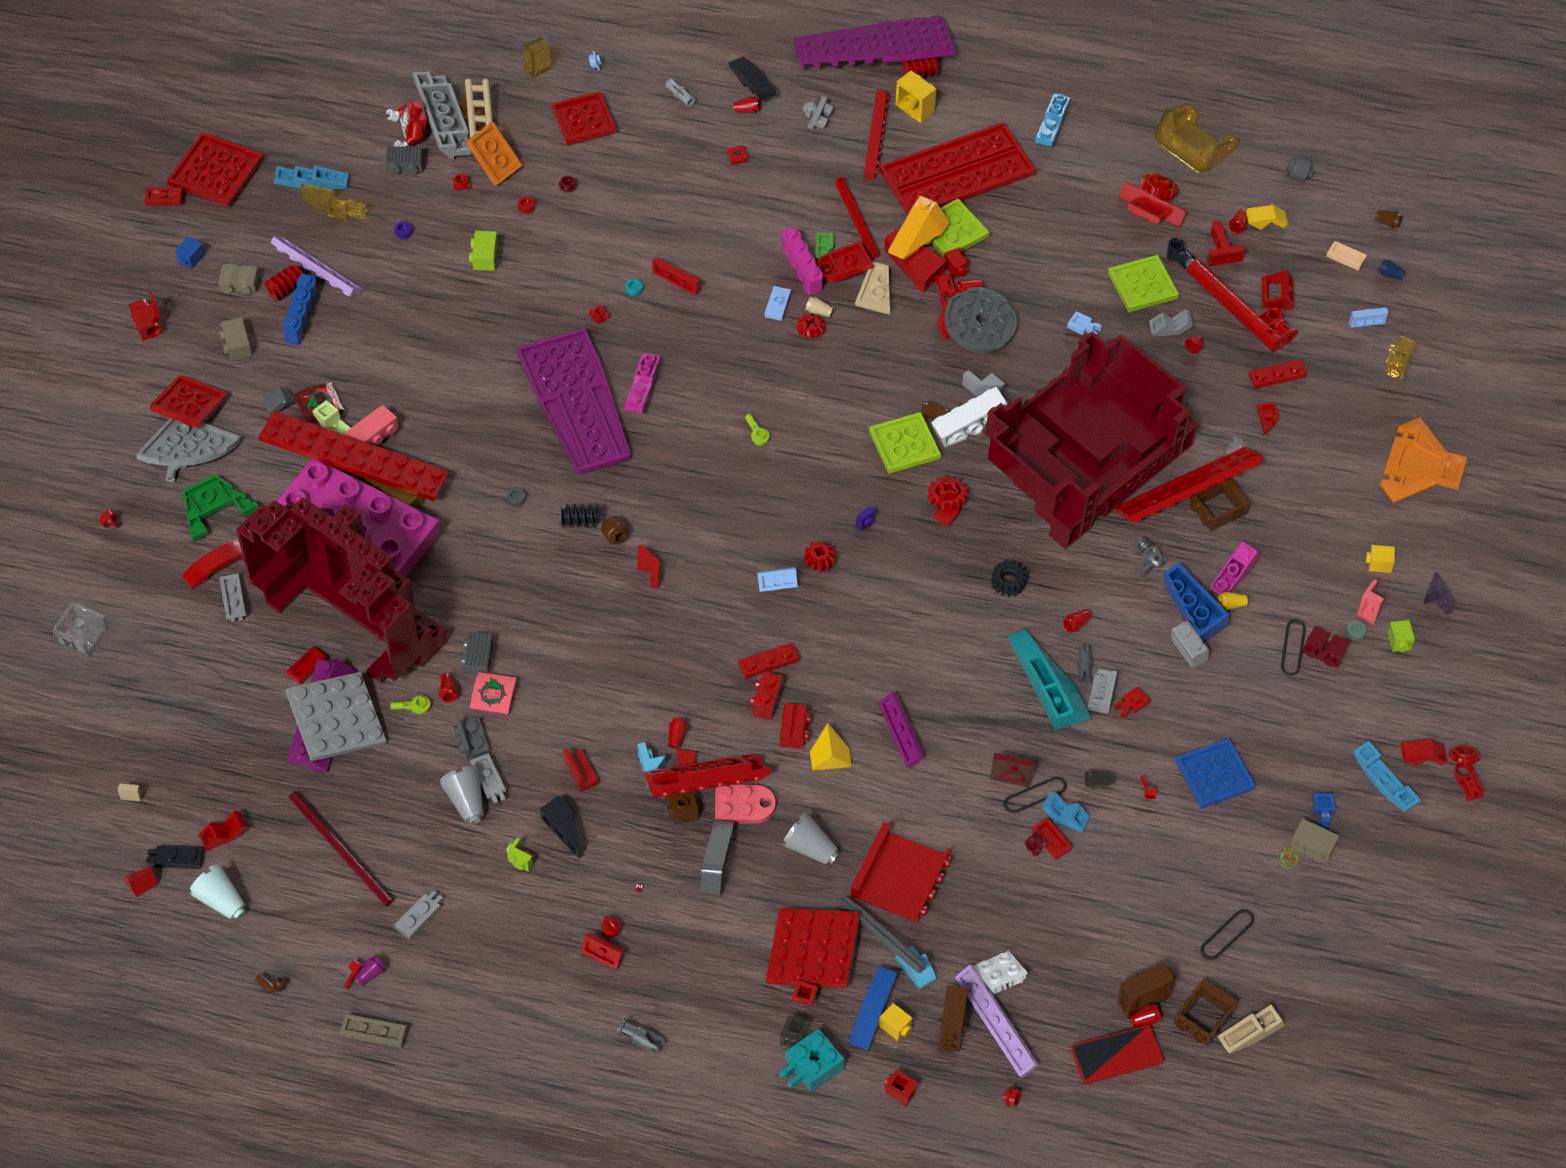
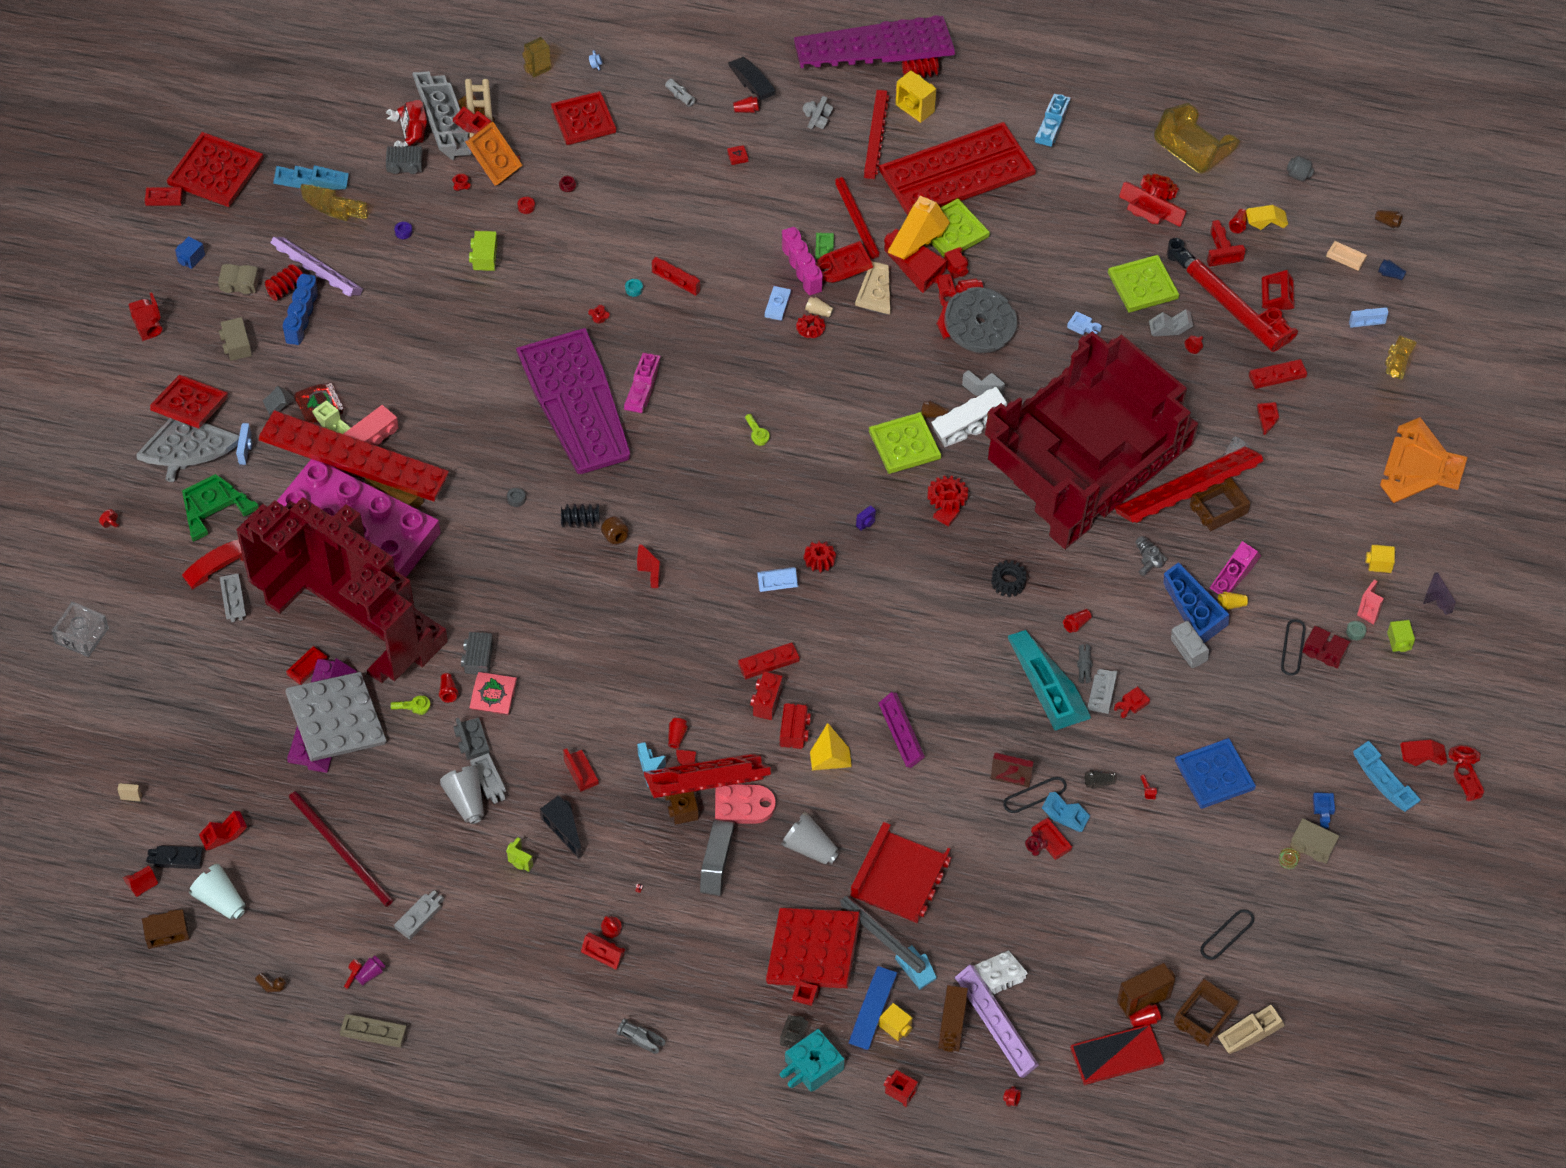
(165, 928): none -> reddish brown brick
(244, 443): none -> light blue plate
(469, 121): none -> red slope

